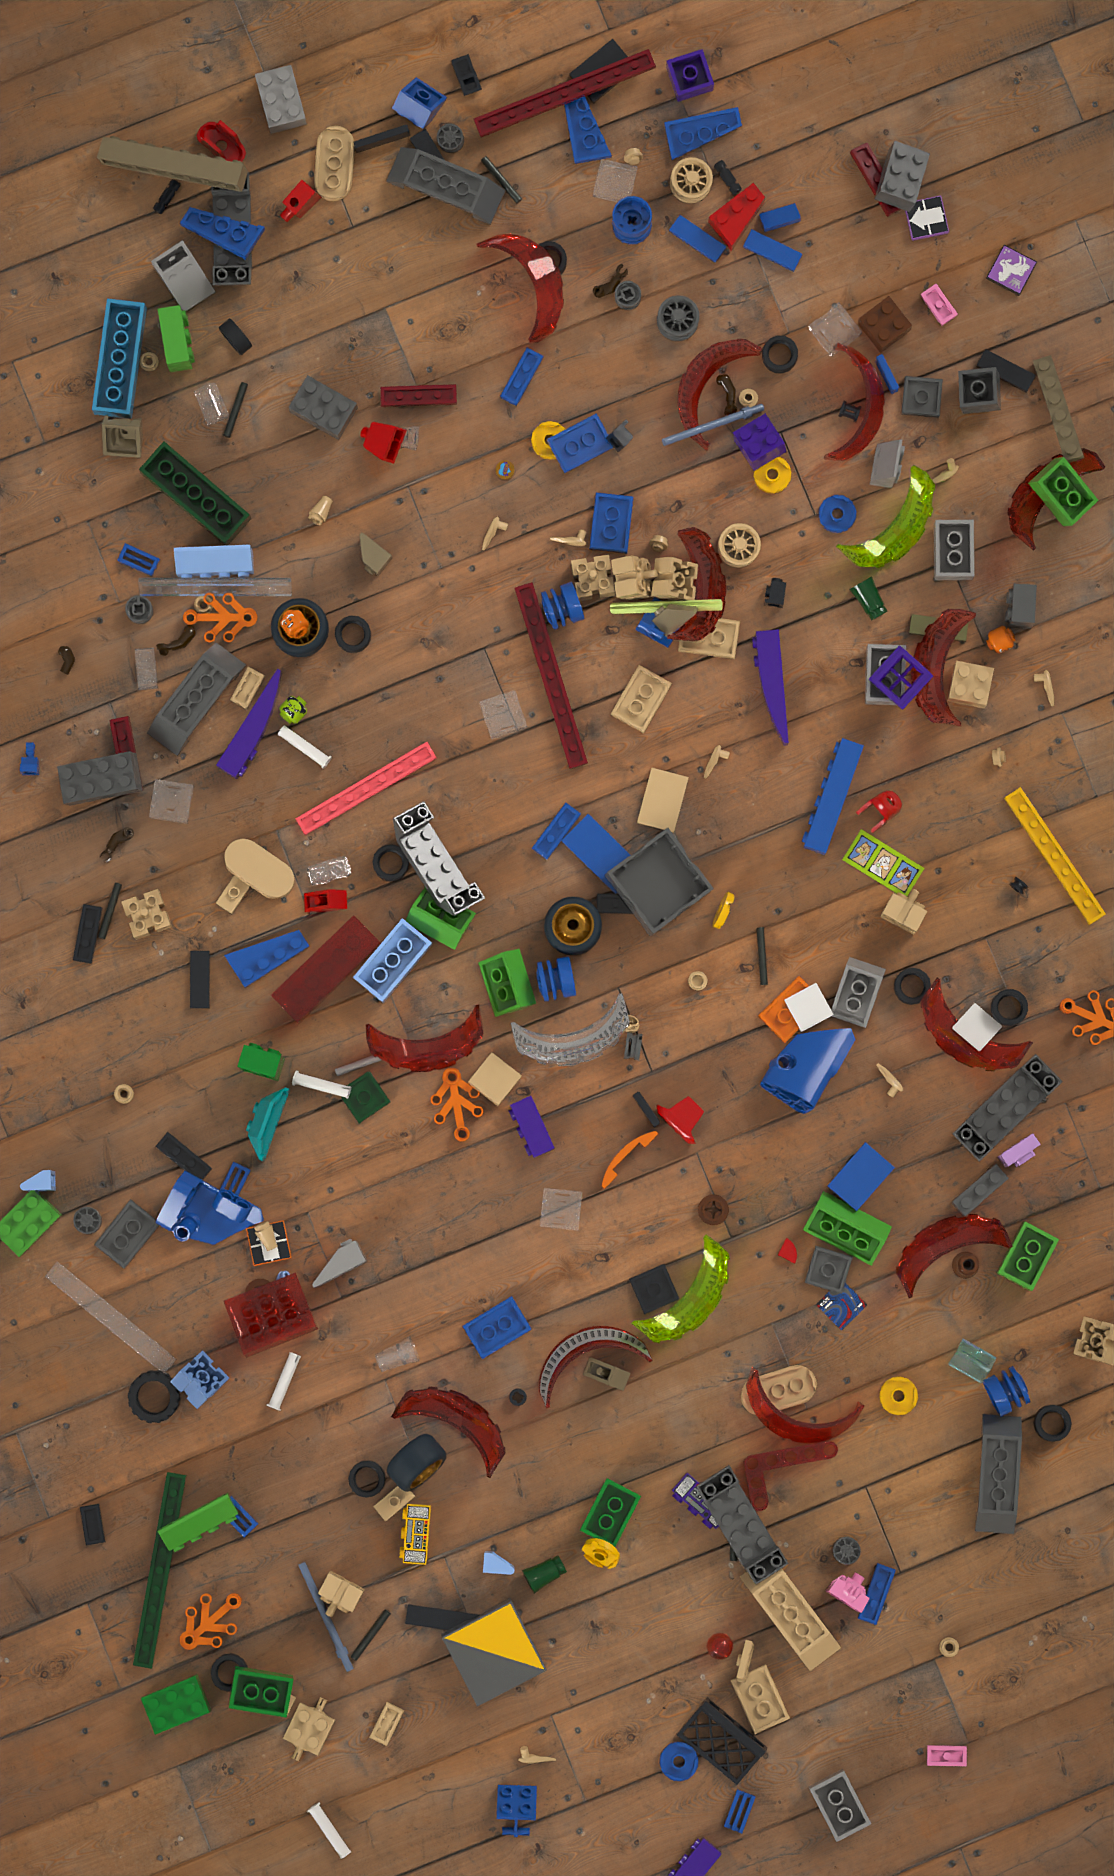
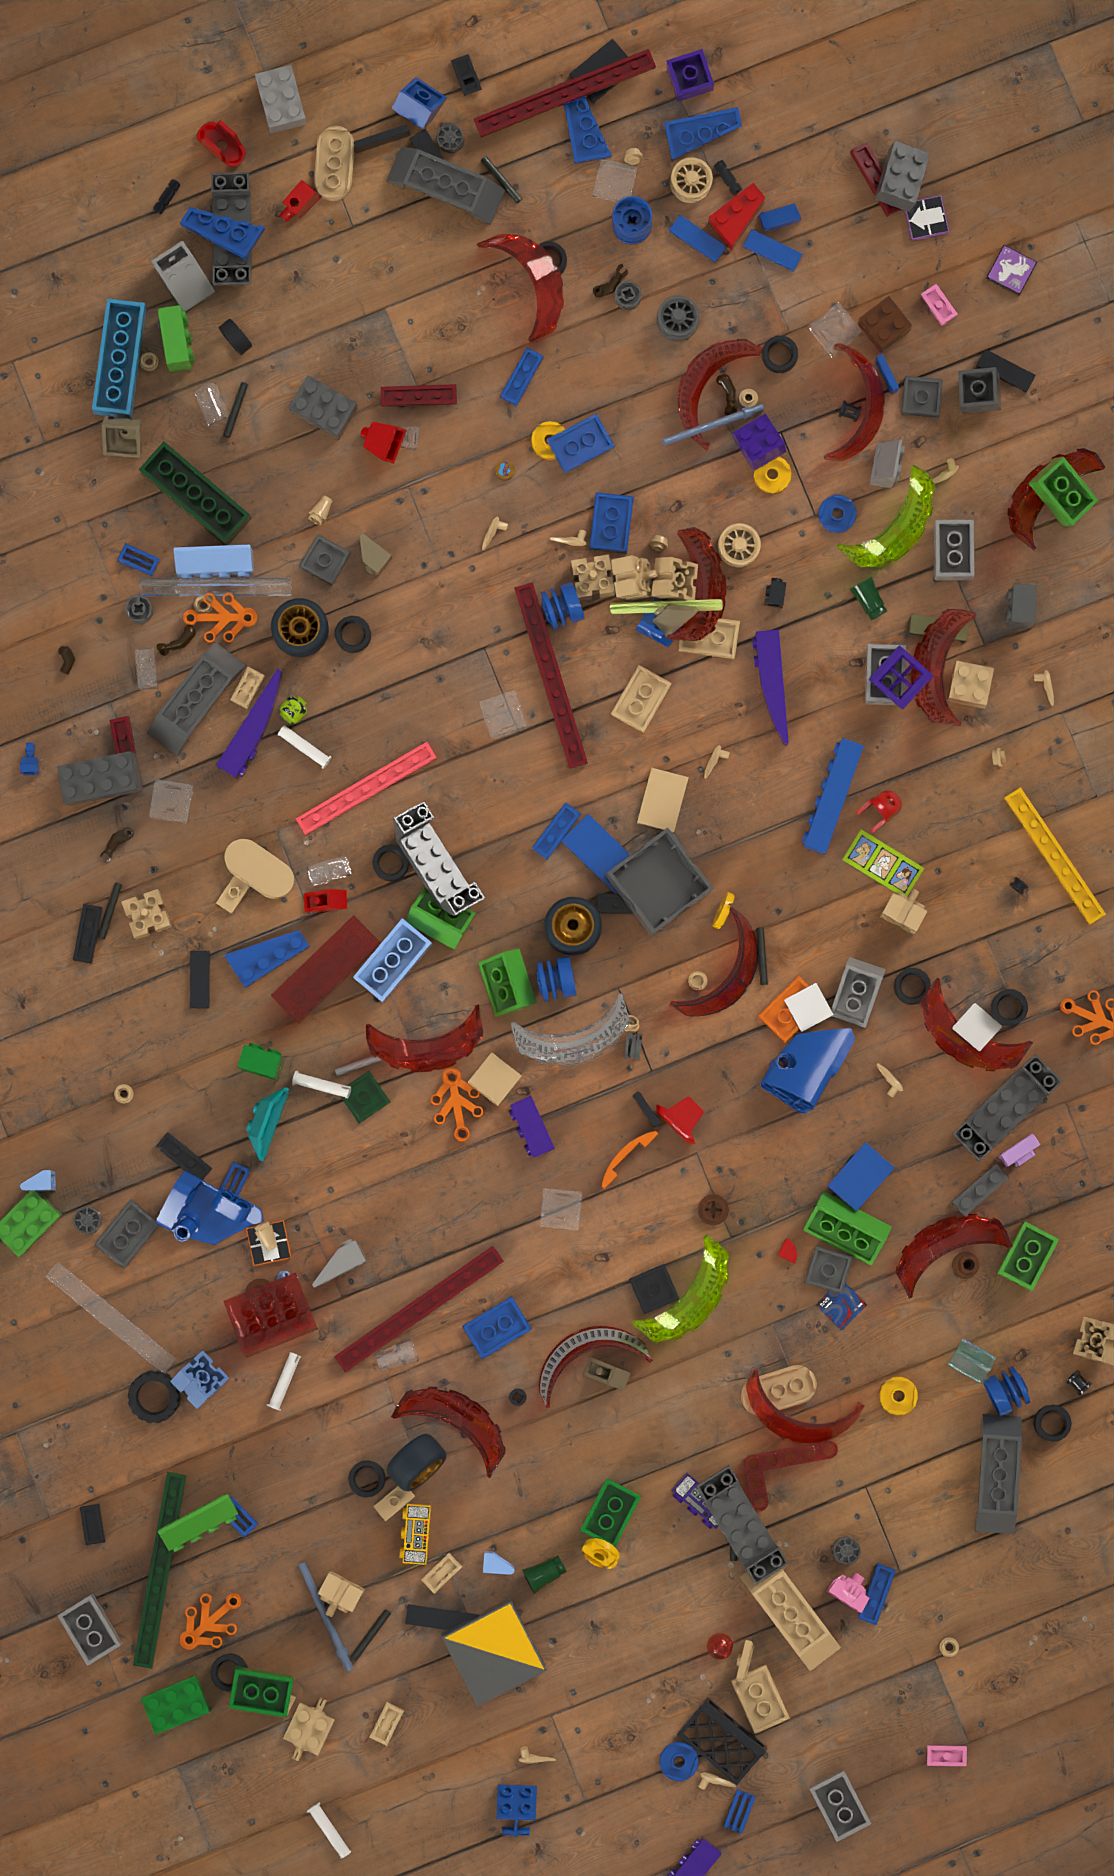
(90, 1629): none -> light grey brick
(172, 163): dark tan brick -> none
(294, 624): orange head -> none
(324, 560): none -> dark grey tile
(419, 1309): none -> dark red plate
(441, 1573): none -> tan plate
(619, 436): black panel -> none
(707, 1777): none -> tan bar
(737, 981): none -> clear red windscreen
(1000, 639): orange head -> none
(1058, 409): dark tan plate -> none
(1078, 1382): none -> black bush

